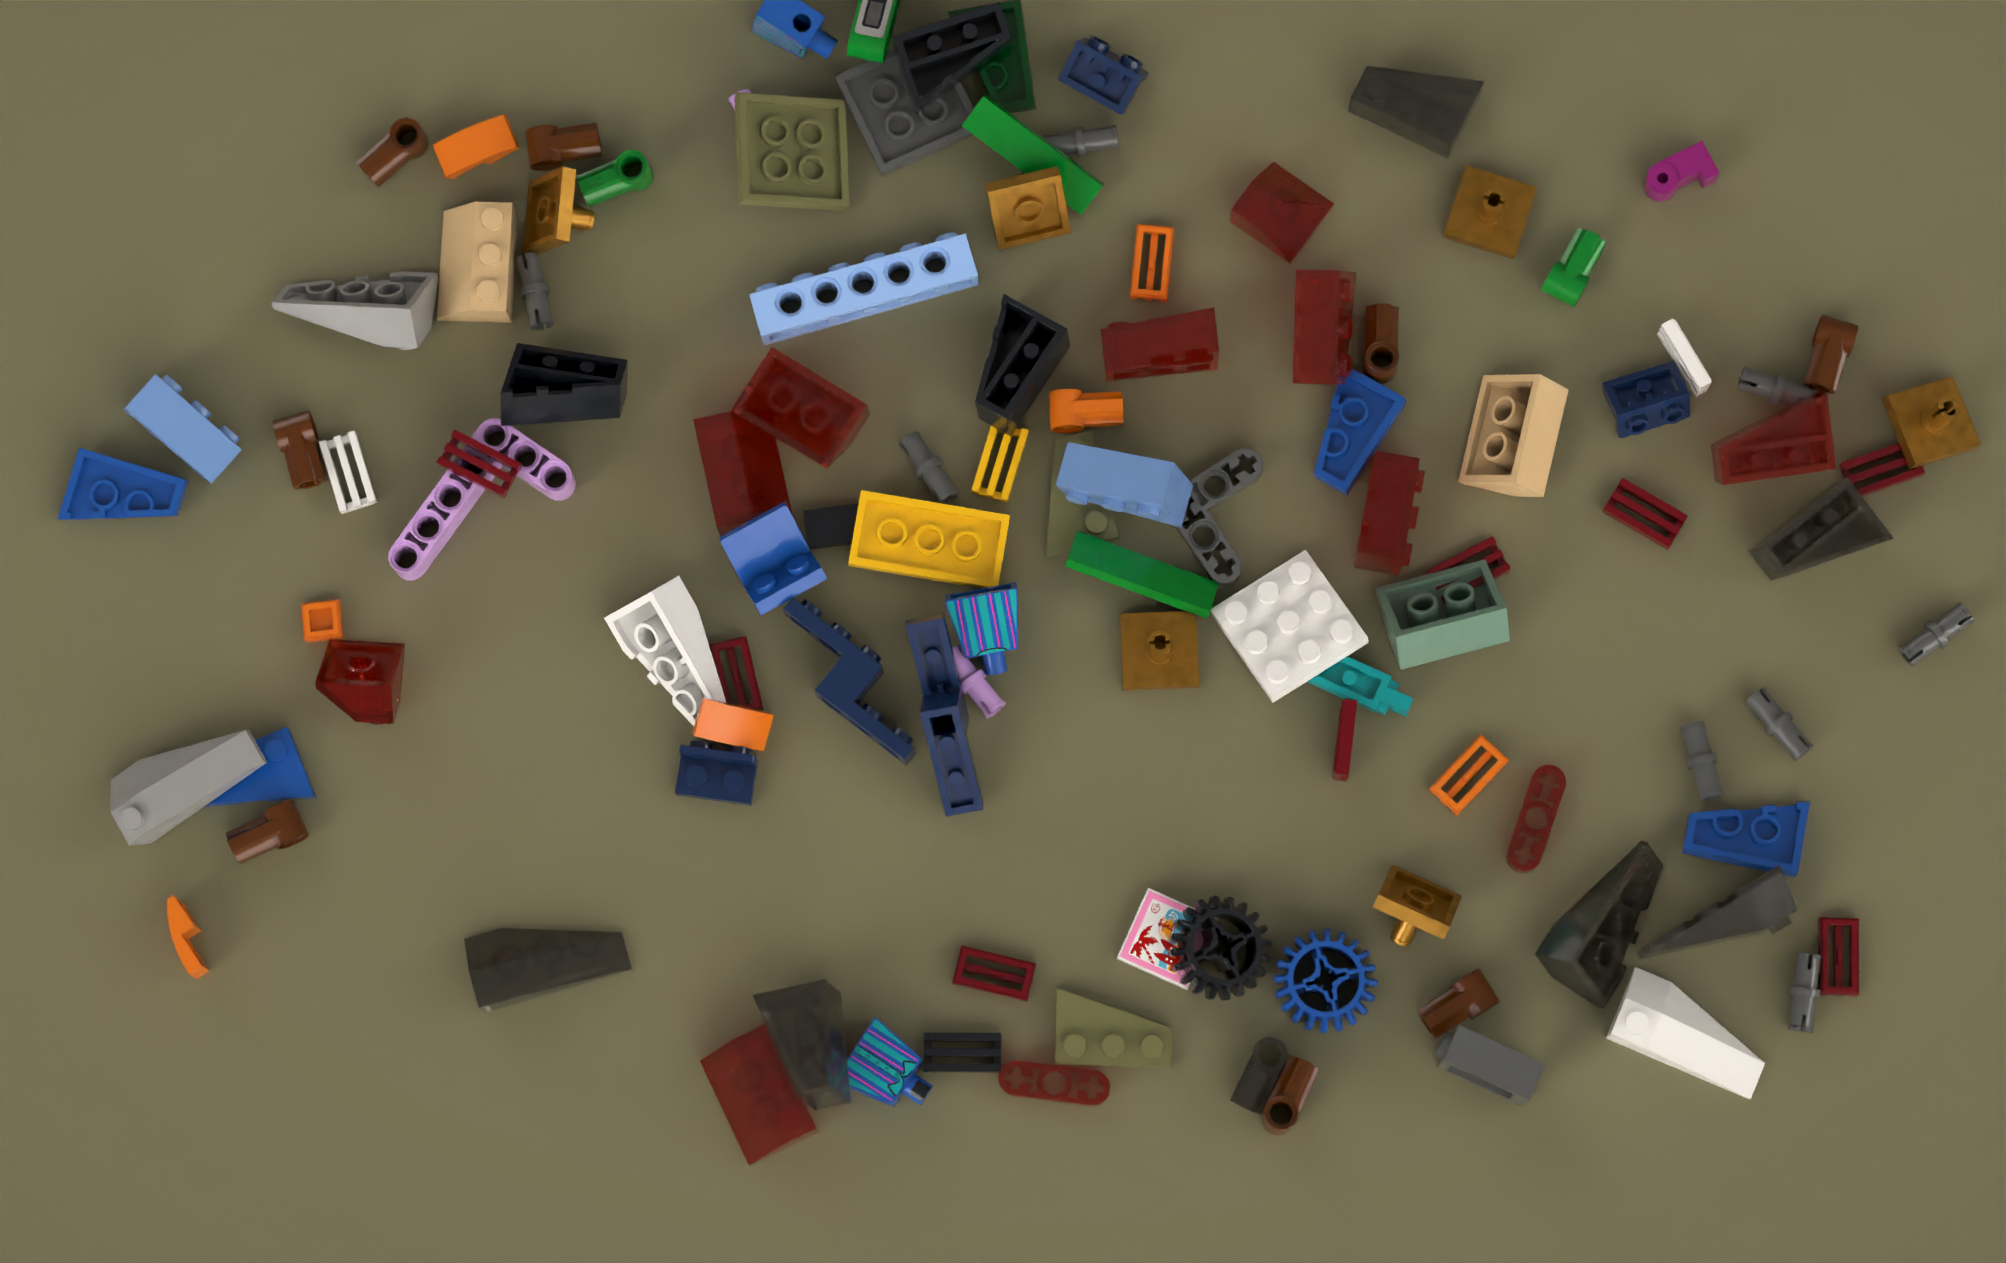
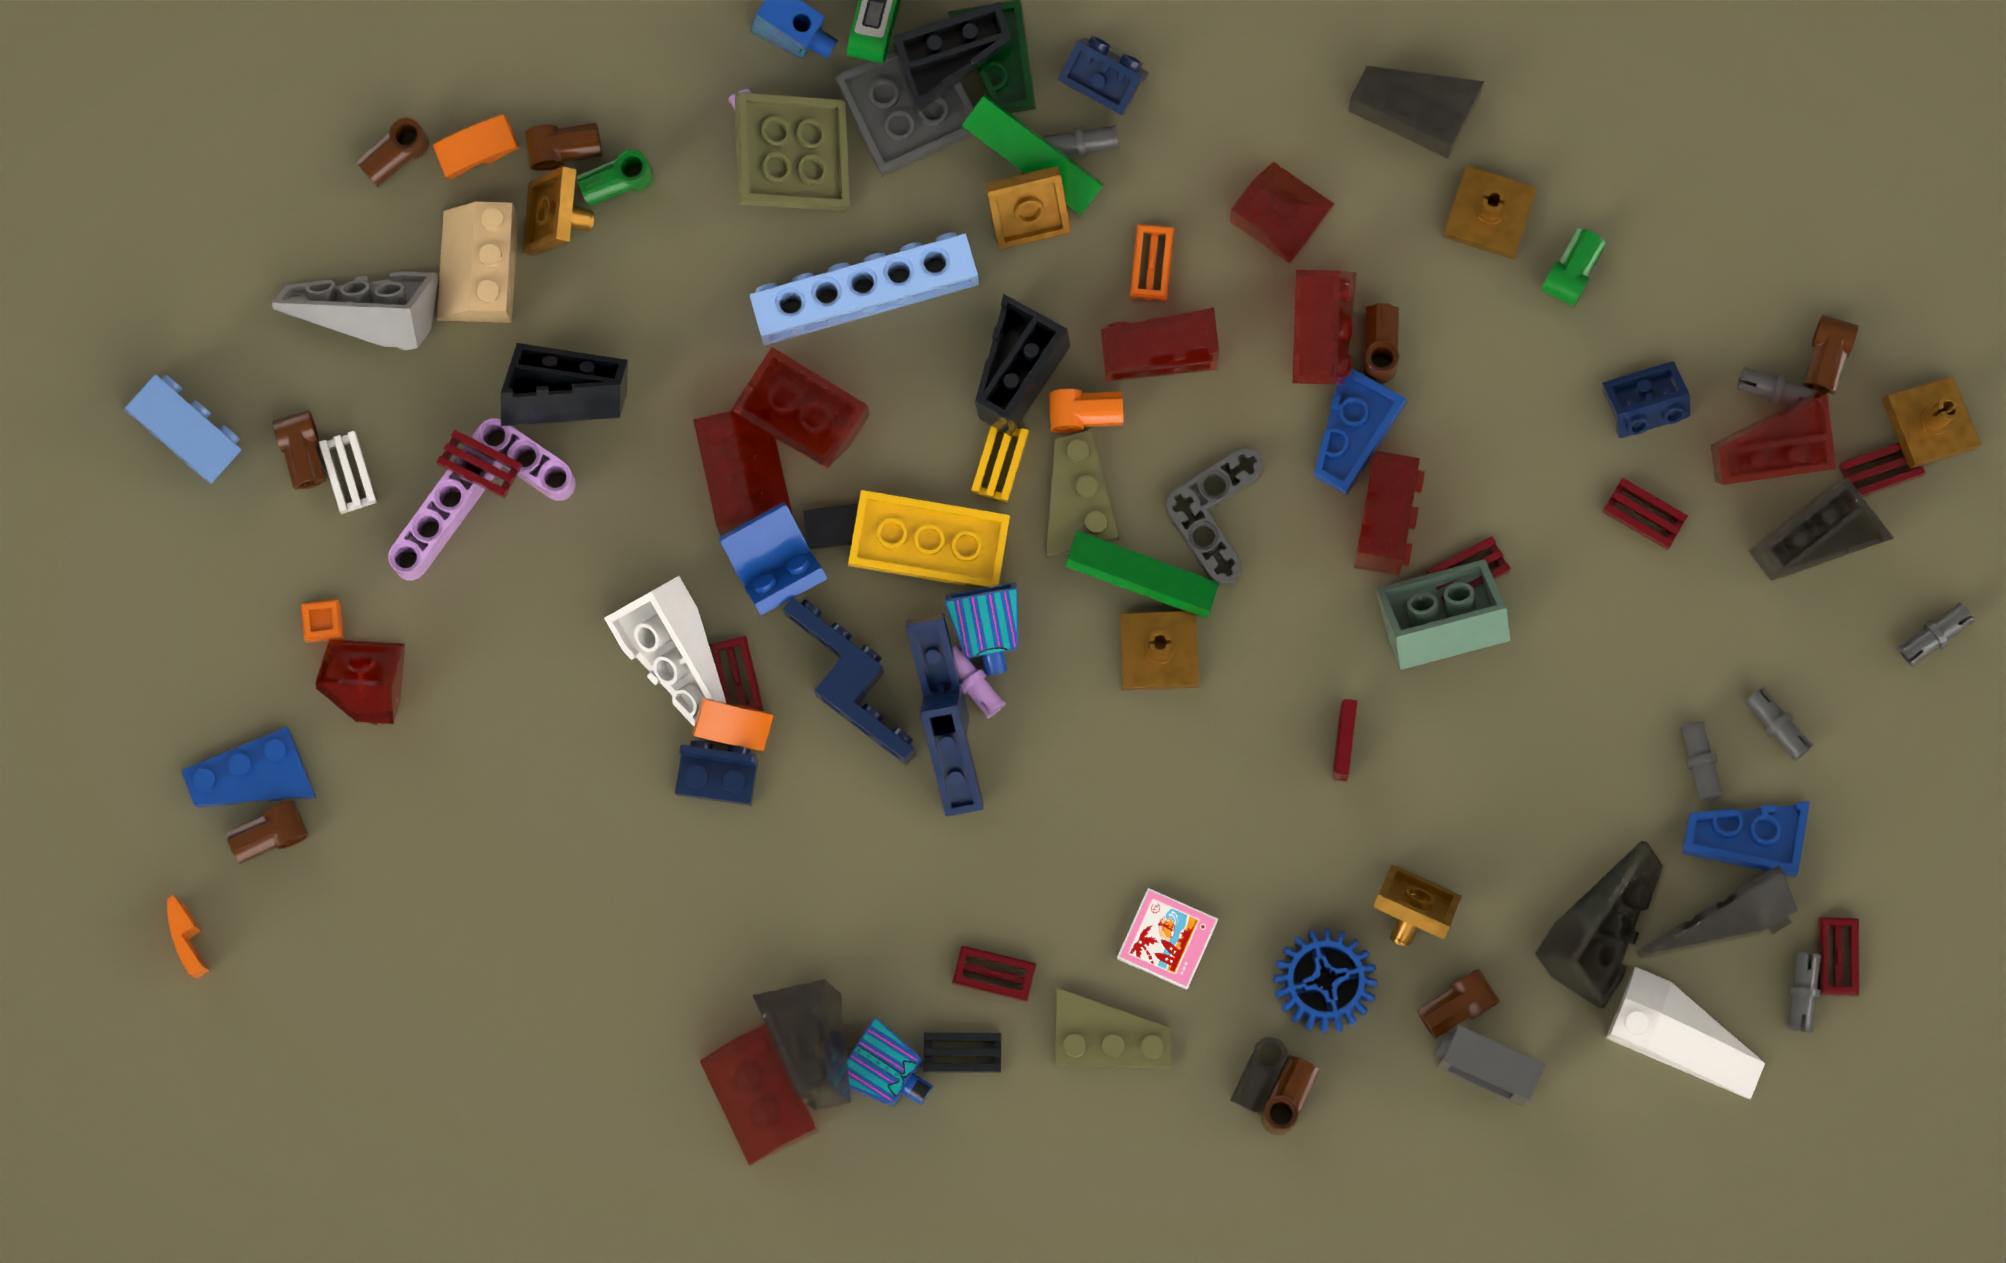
(118, 489): blue wing -> none
(174, 785): light grey wedge -> none
(531, 963): clear smoke wedge -> none
(534, 291): dark grey pin -> none
(928, 467): dark grey pin -> none
(1024, 1088): clear red beam -> none
(1125, 483): medium blue wedge -> none
(1213, 935): black gear -> none
(1289, 626): white plate -> none
(1363, 683): teal hinge -> none
(1446, 798): orange tile -> none
(1513, 434): tan slope -> none
(1555, 795): clear red beam -> none
(1680, 170): magenta leg -> none
(1684, 357): white tile -> none

